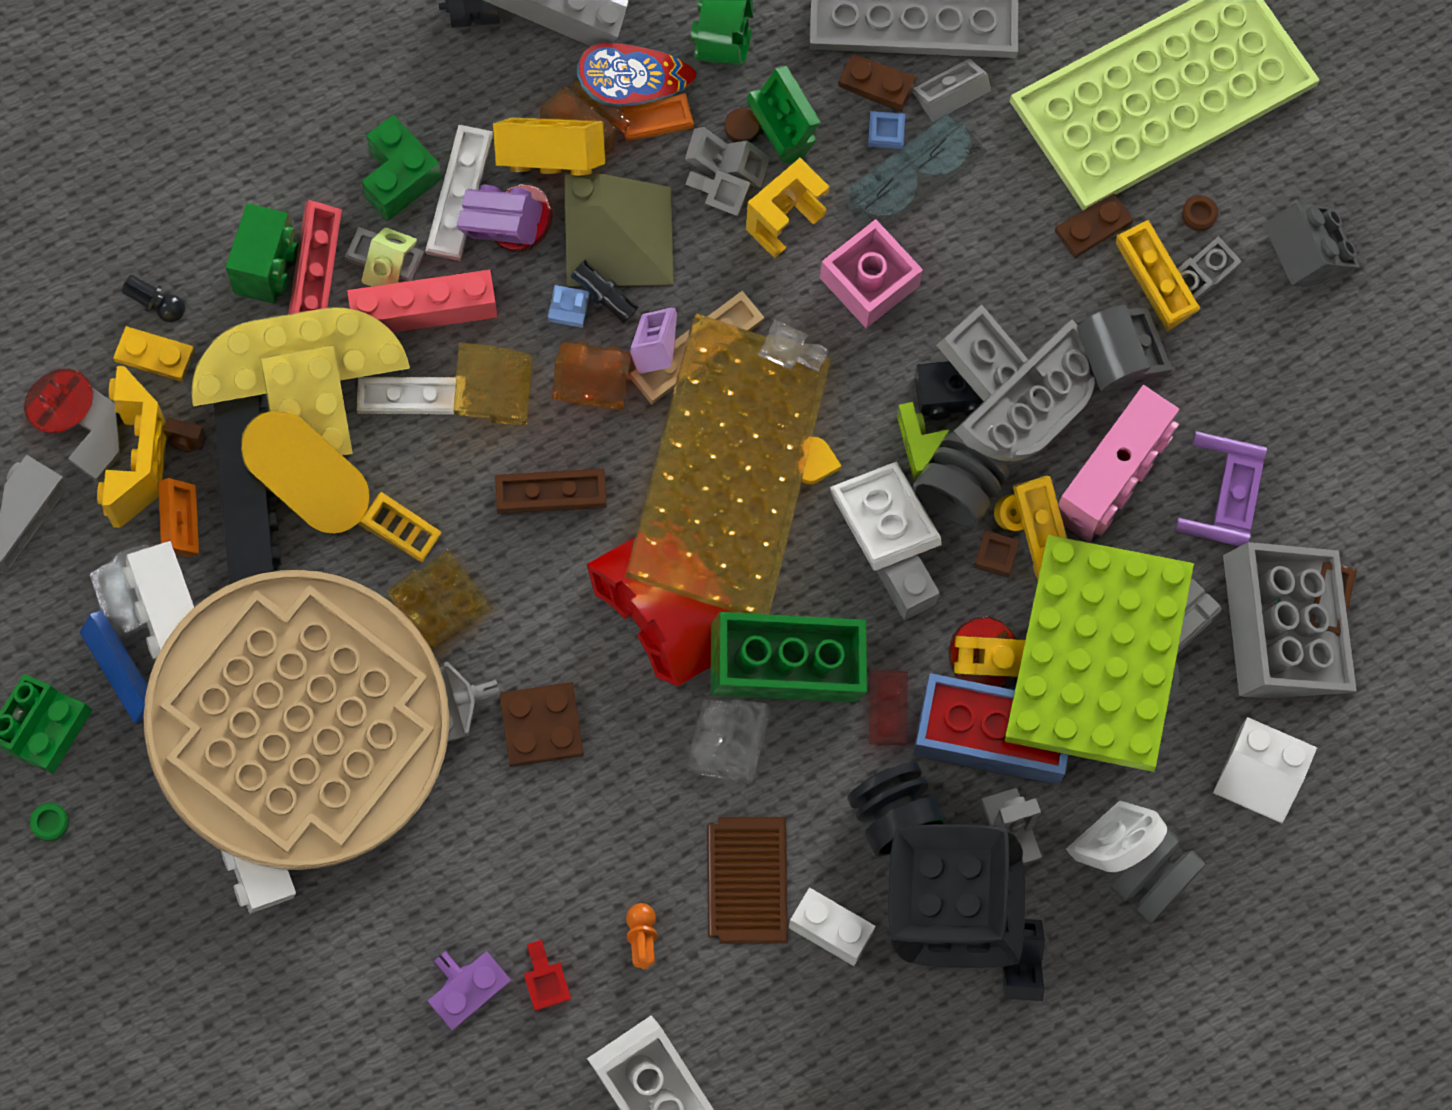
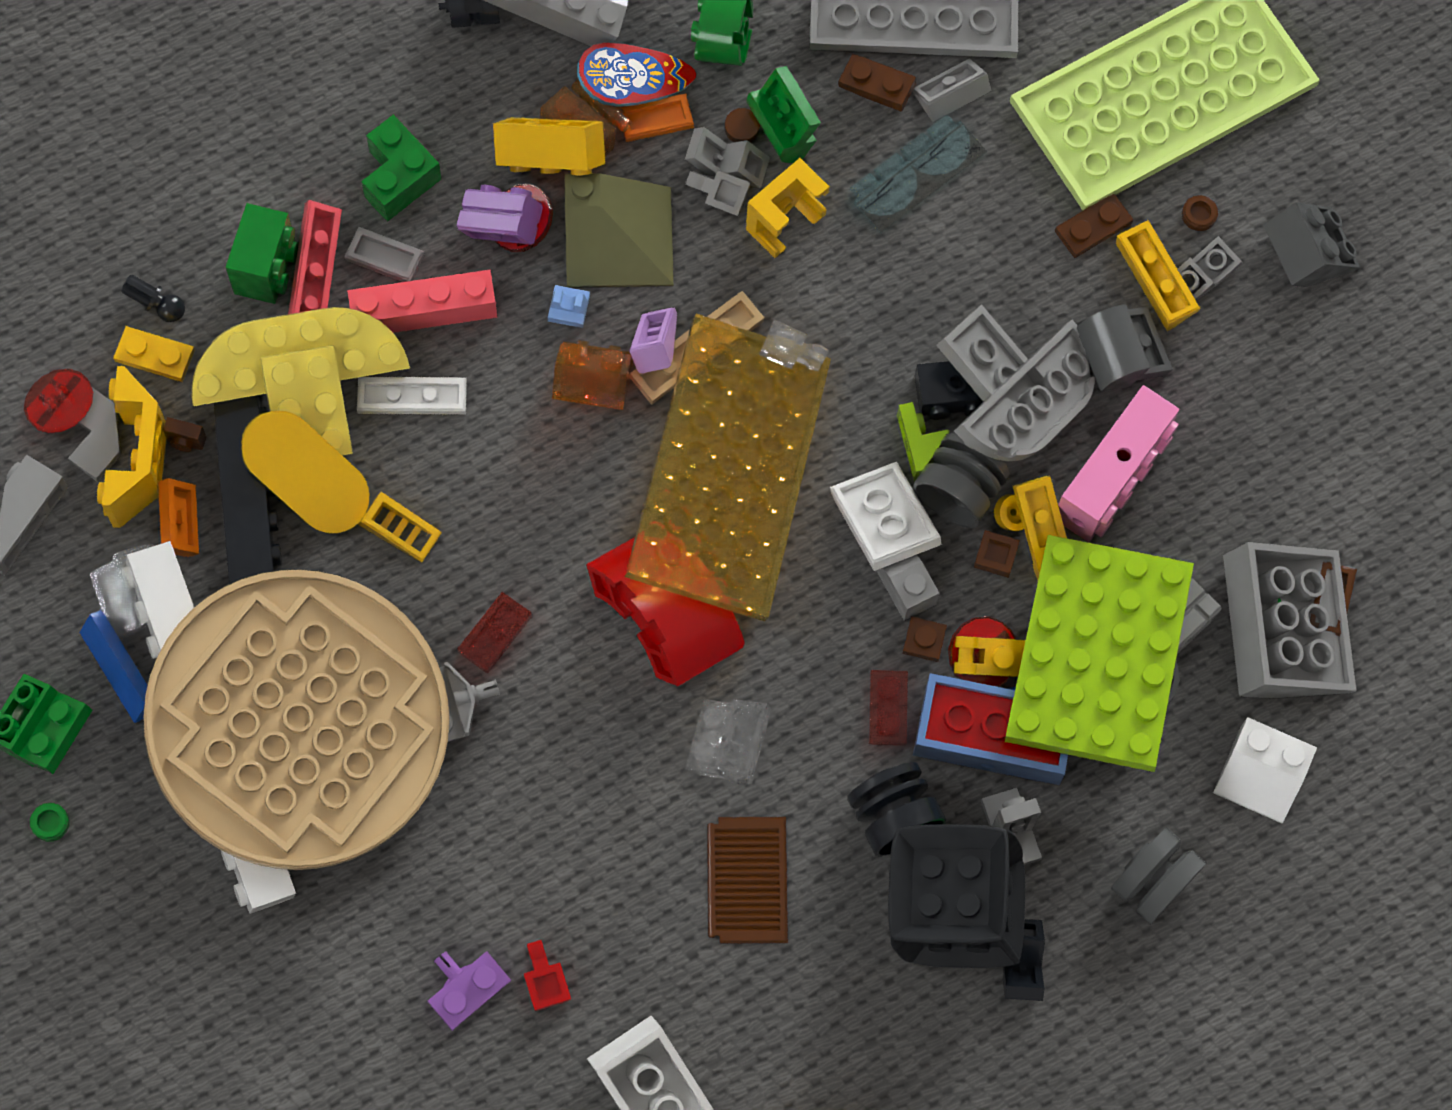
(386, 258): yellowish green bracket -> none
(439, 598): clear yellow slope -> none
(463, 173): white tile -> none
(492, 383): clear yellow slope -> none
(494, 632): none -> clear red plate
(541, 724): reddish brown plate -> none
(550, 491): reddish brown plate -> none
(604, 291): black pin -> none
(642, 935): orange axle -> none
(788, 657): green brick -> none
(820, 462): yellow tile -> none
(831, 926): white brick -> none
(871, 273): bright pink brick -> none
(886, 130): medium blue tile -> none
(924, 639): none -> reddish brown plate
(1119, 838): white tile -> none
(1236, 494): medium lavender plate -> none

